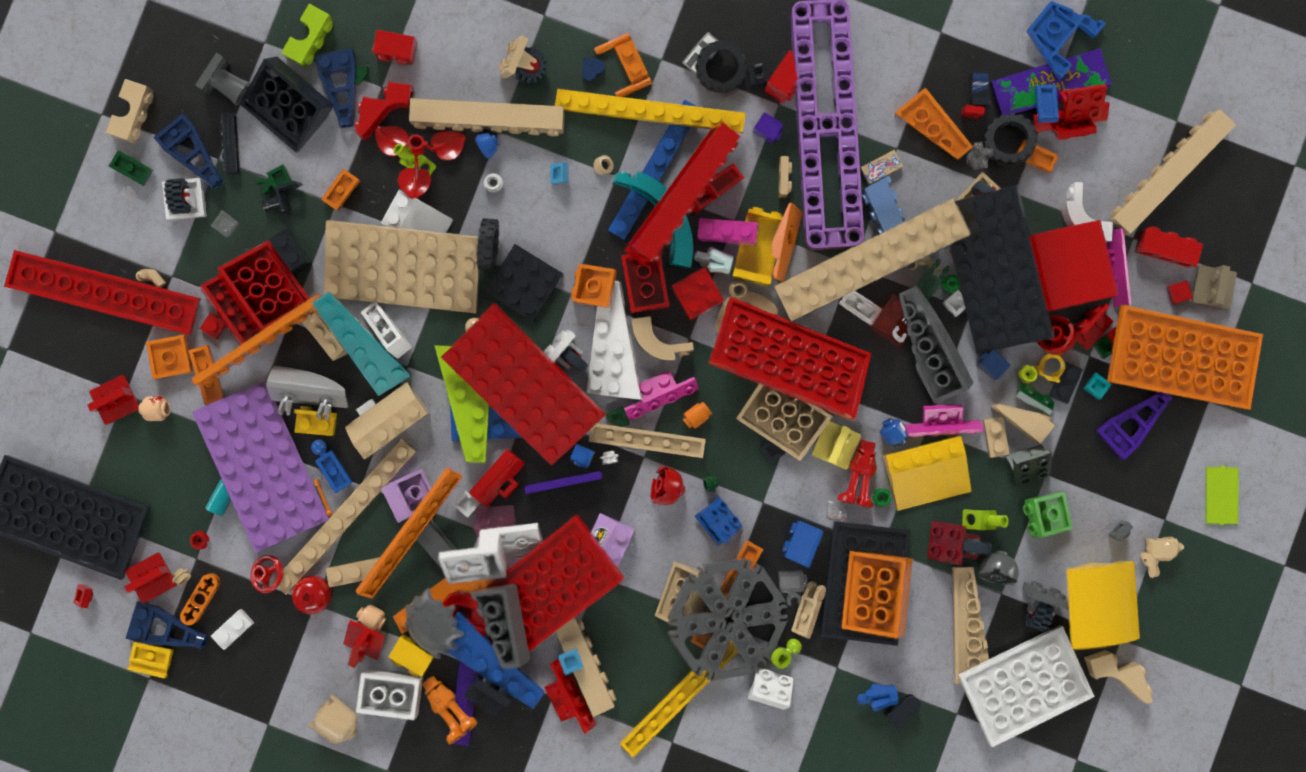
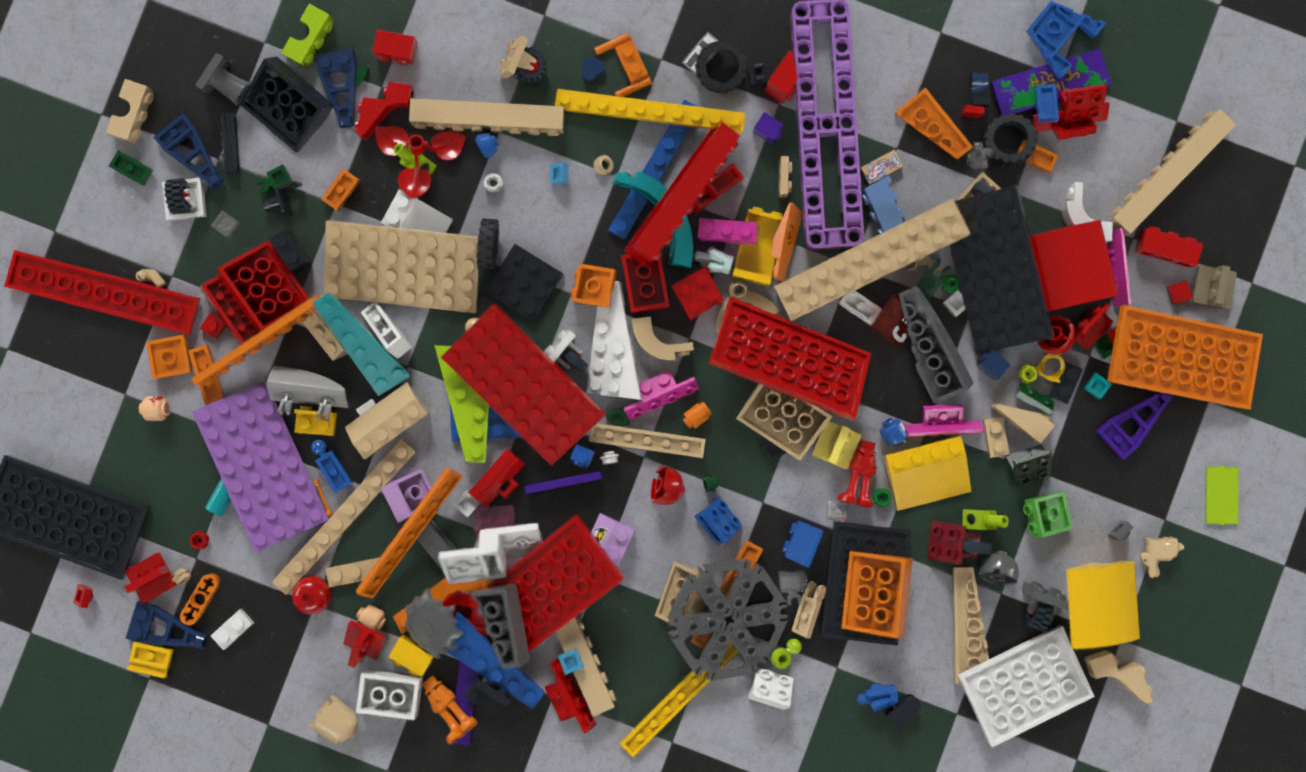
(113, 400): red bracket -> none
(264, 573): red piece -> none

